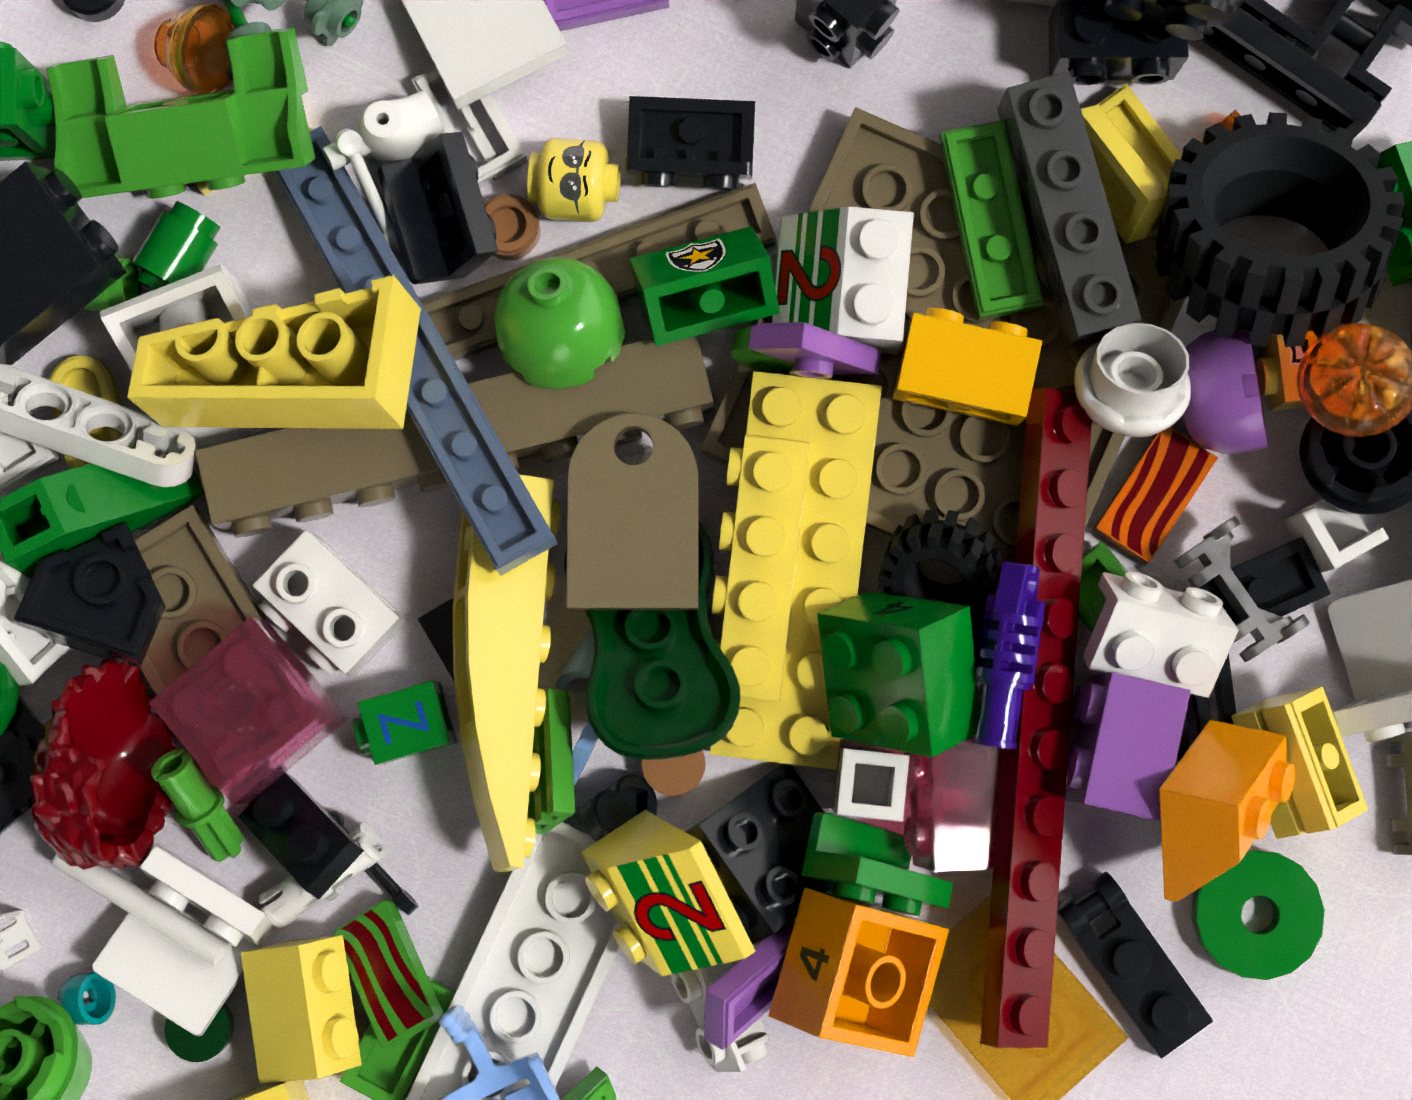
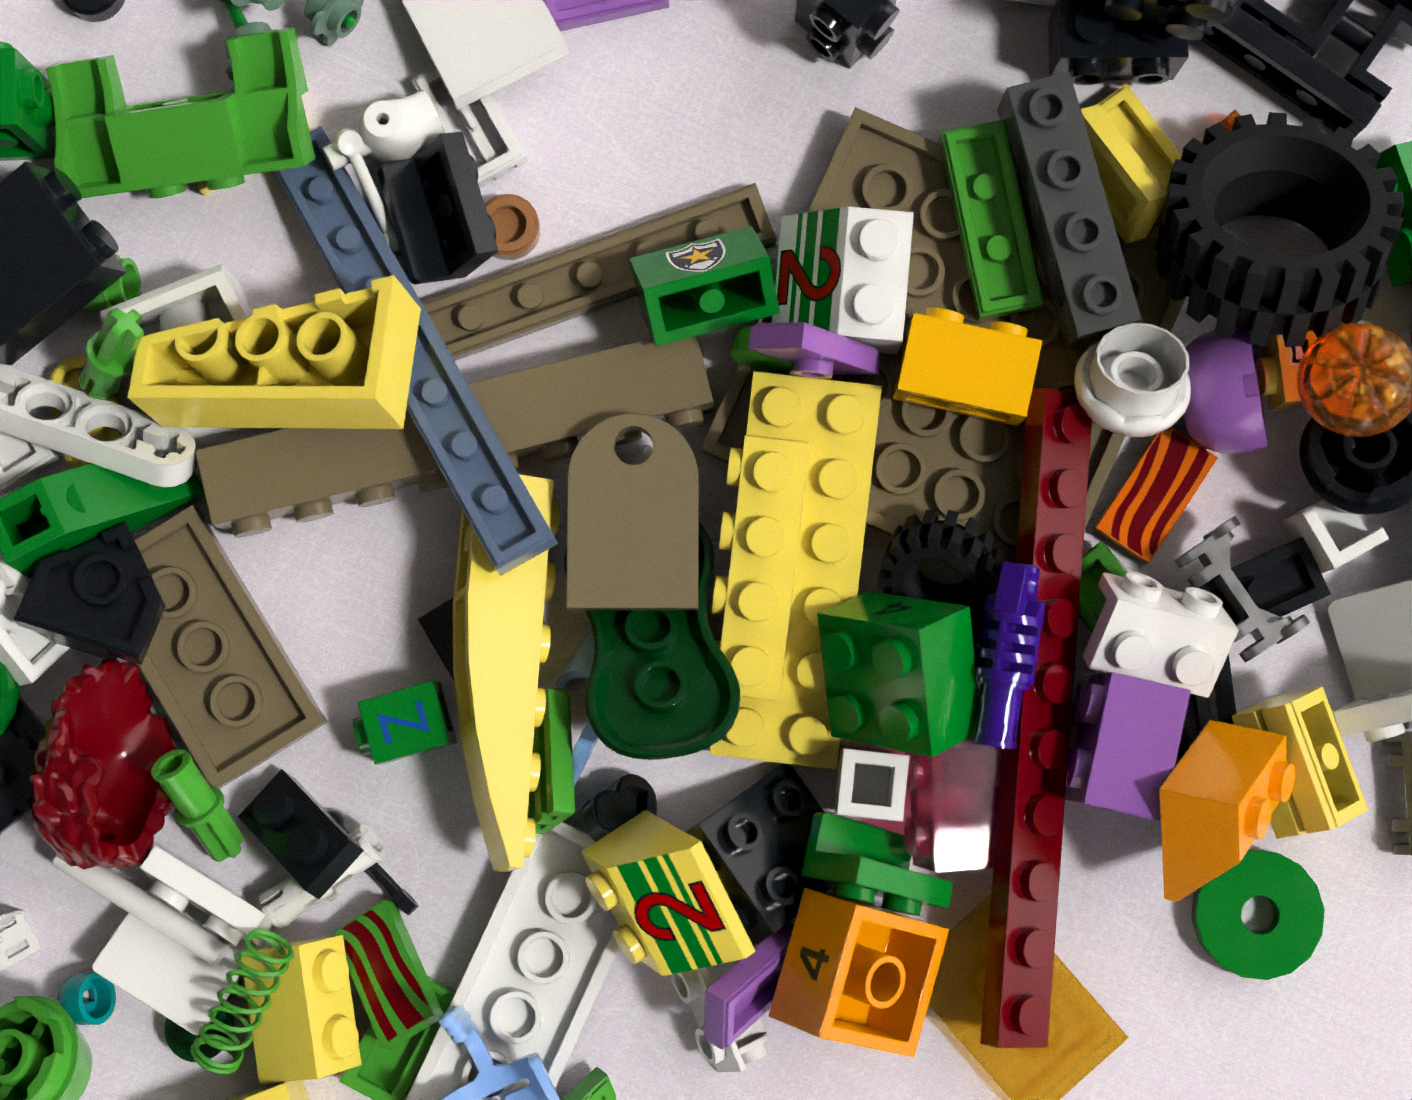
(111, 353): none -> bright green axle
(176, 246): green brick -> none
(194, 47): clear orange piece -> none
(222, 1043): none -> bright green piece
(248, 711): clear pink brick -> none
(328, 605): white brick -> none
(558, 322): bright green cylinder -> none
(572, 180): light yellow head -> none
(674, 775): medium nougat tile -> none
(690, 140): black bracket -> none
(1134, 967): black plate -> none

